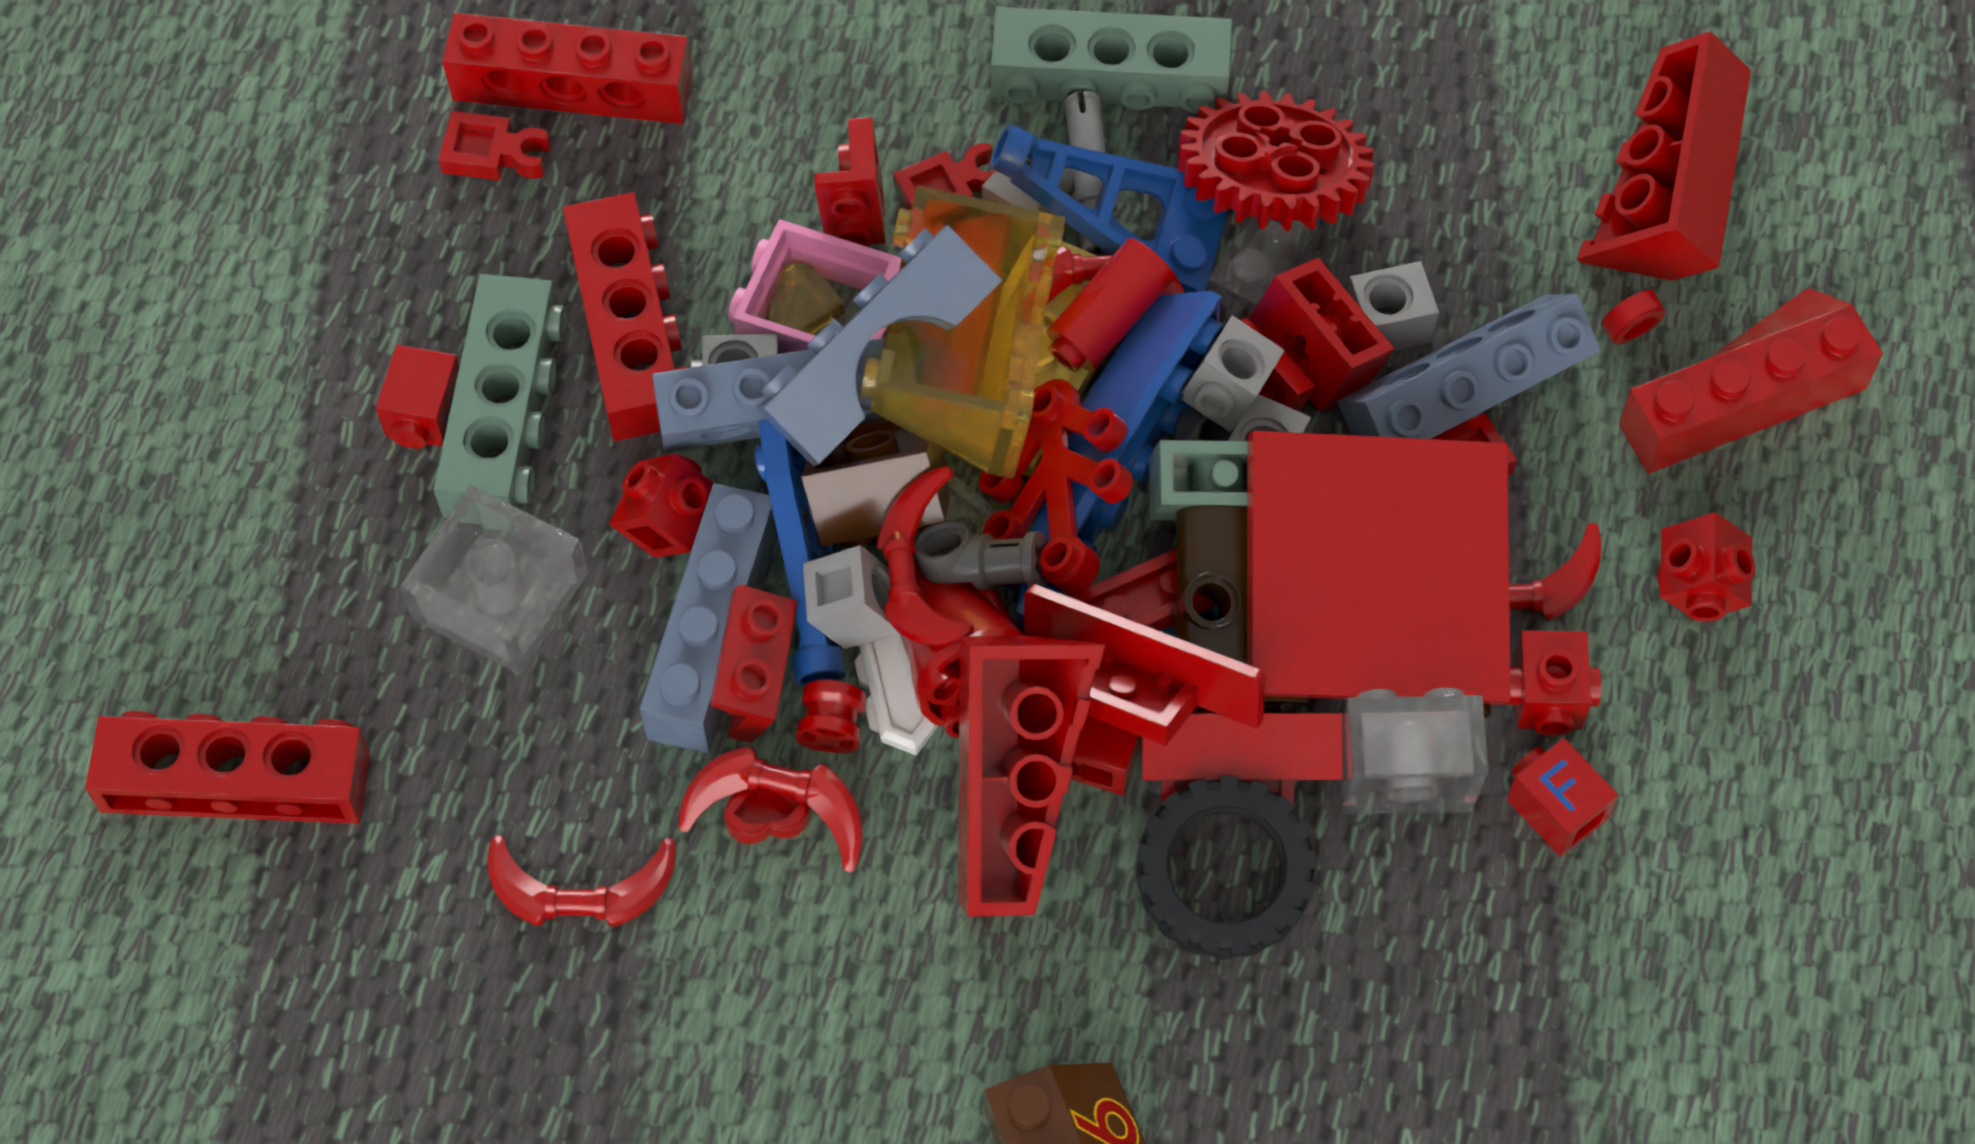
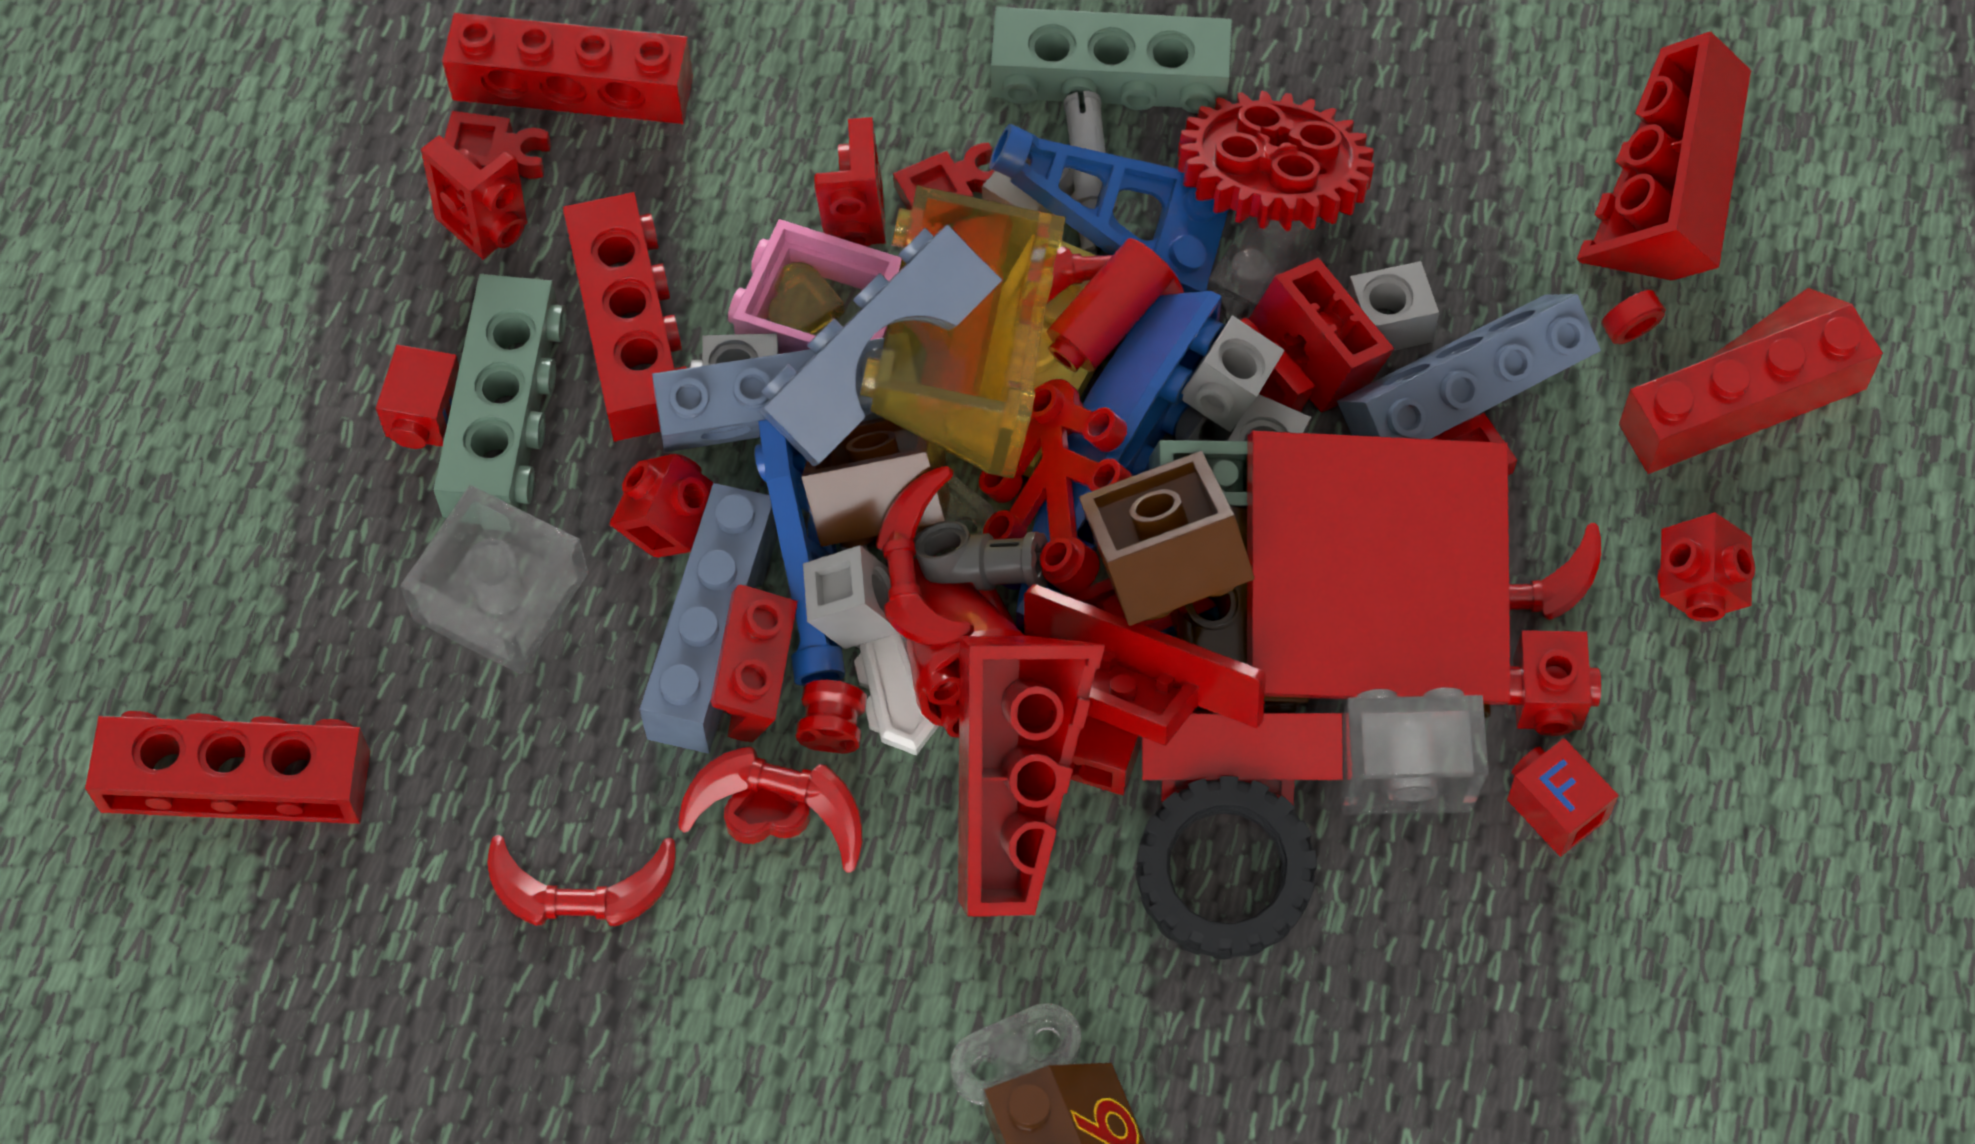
(475, 202): none -> red bracket
(1012, 1049): none -> clear plate
(1167, 538): none -> reddish brown slope

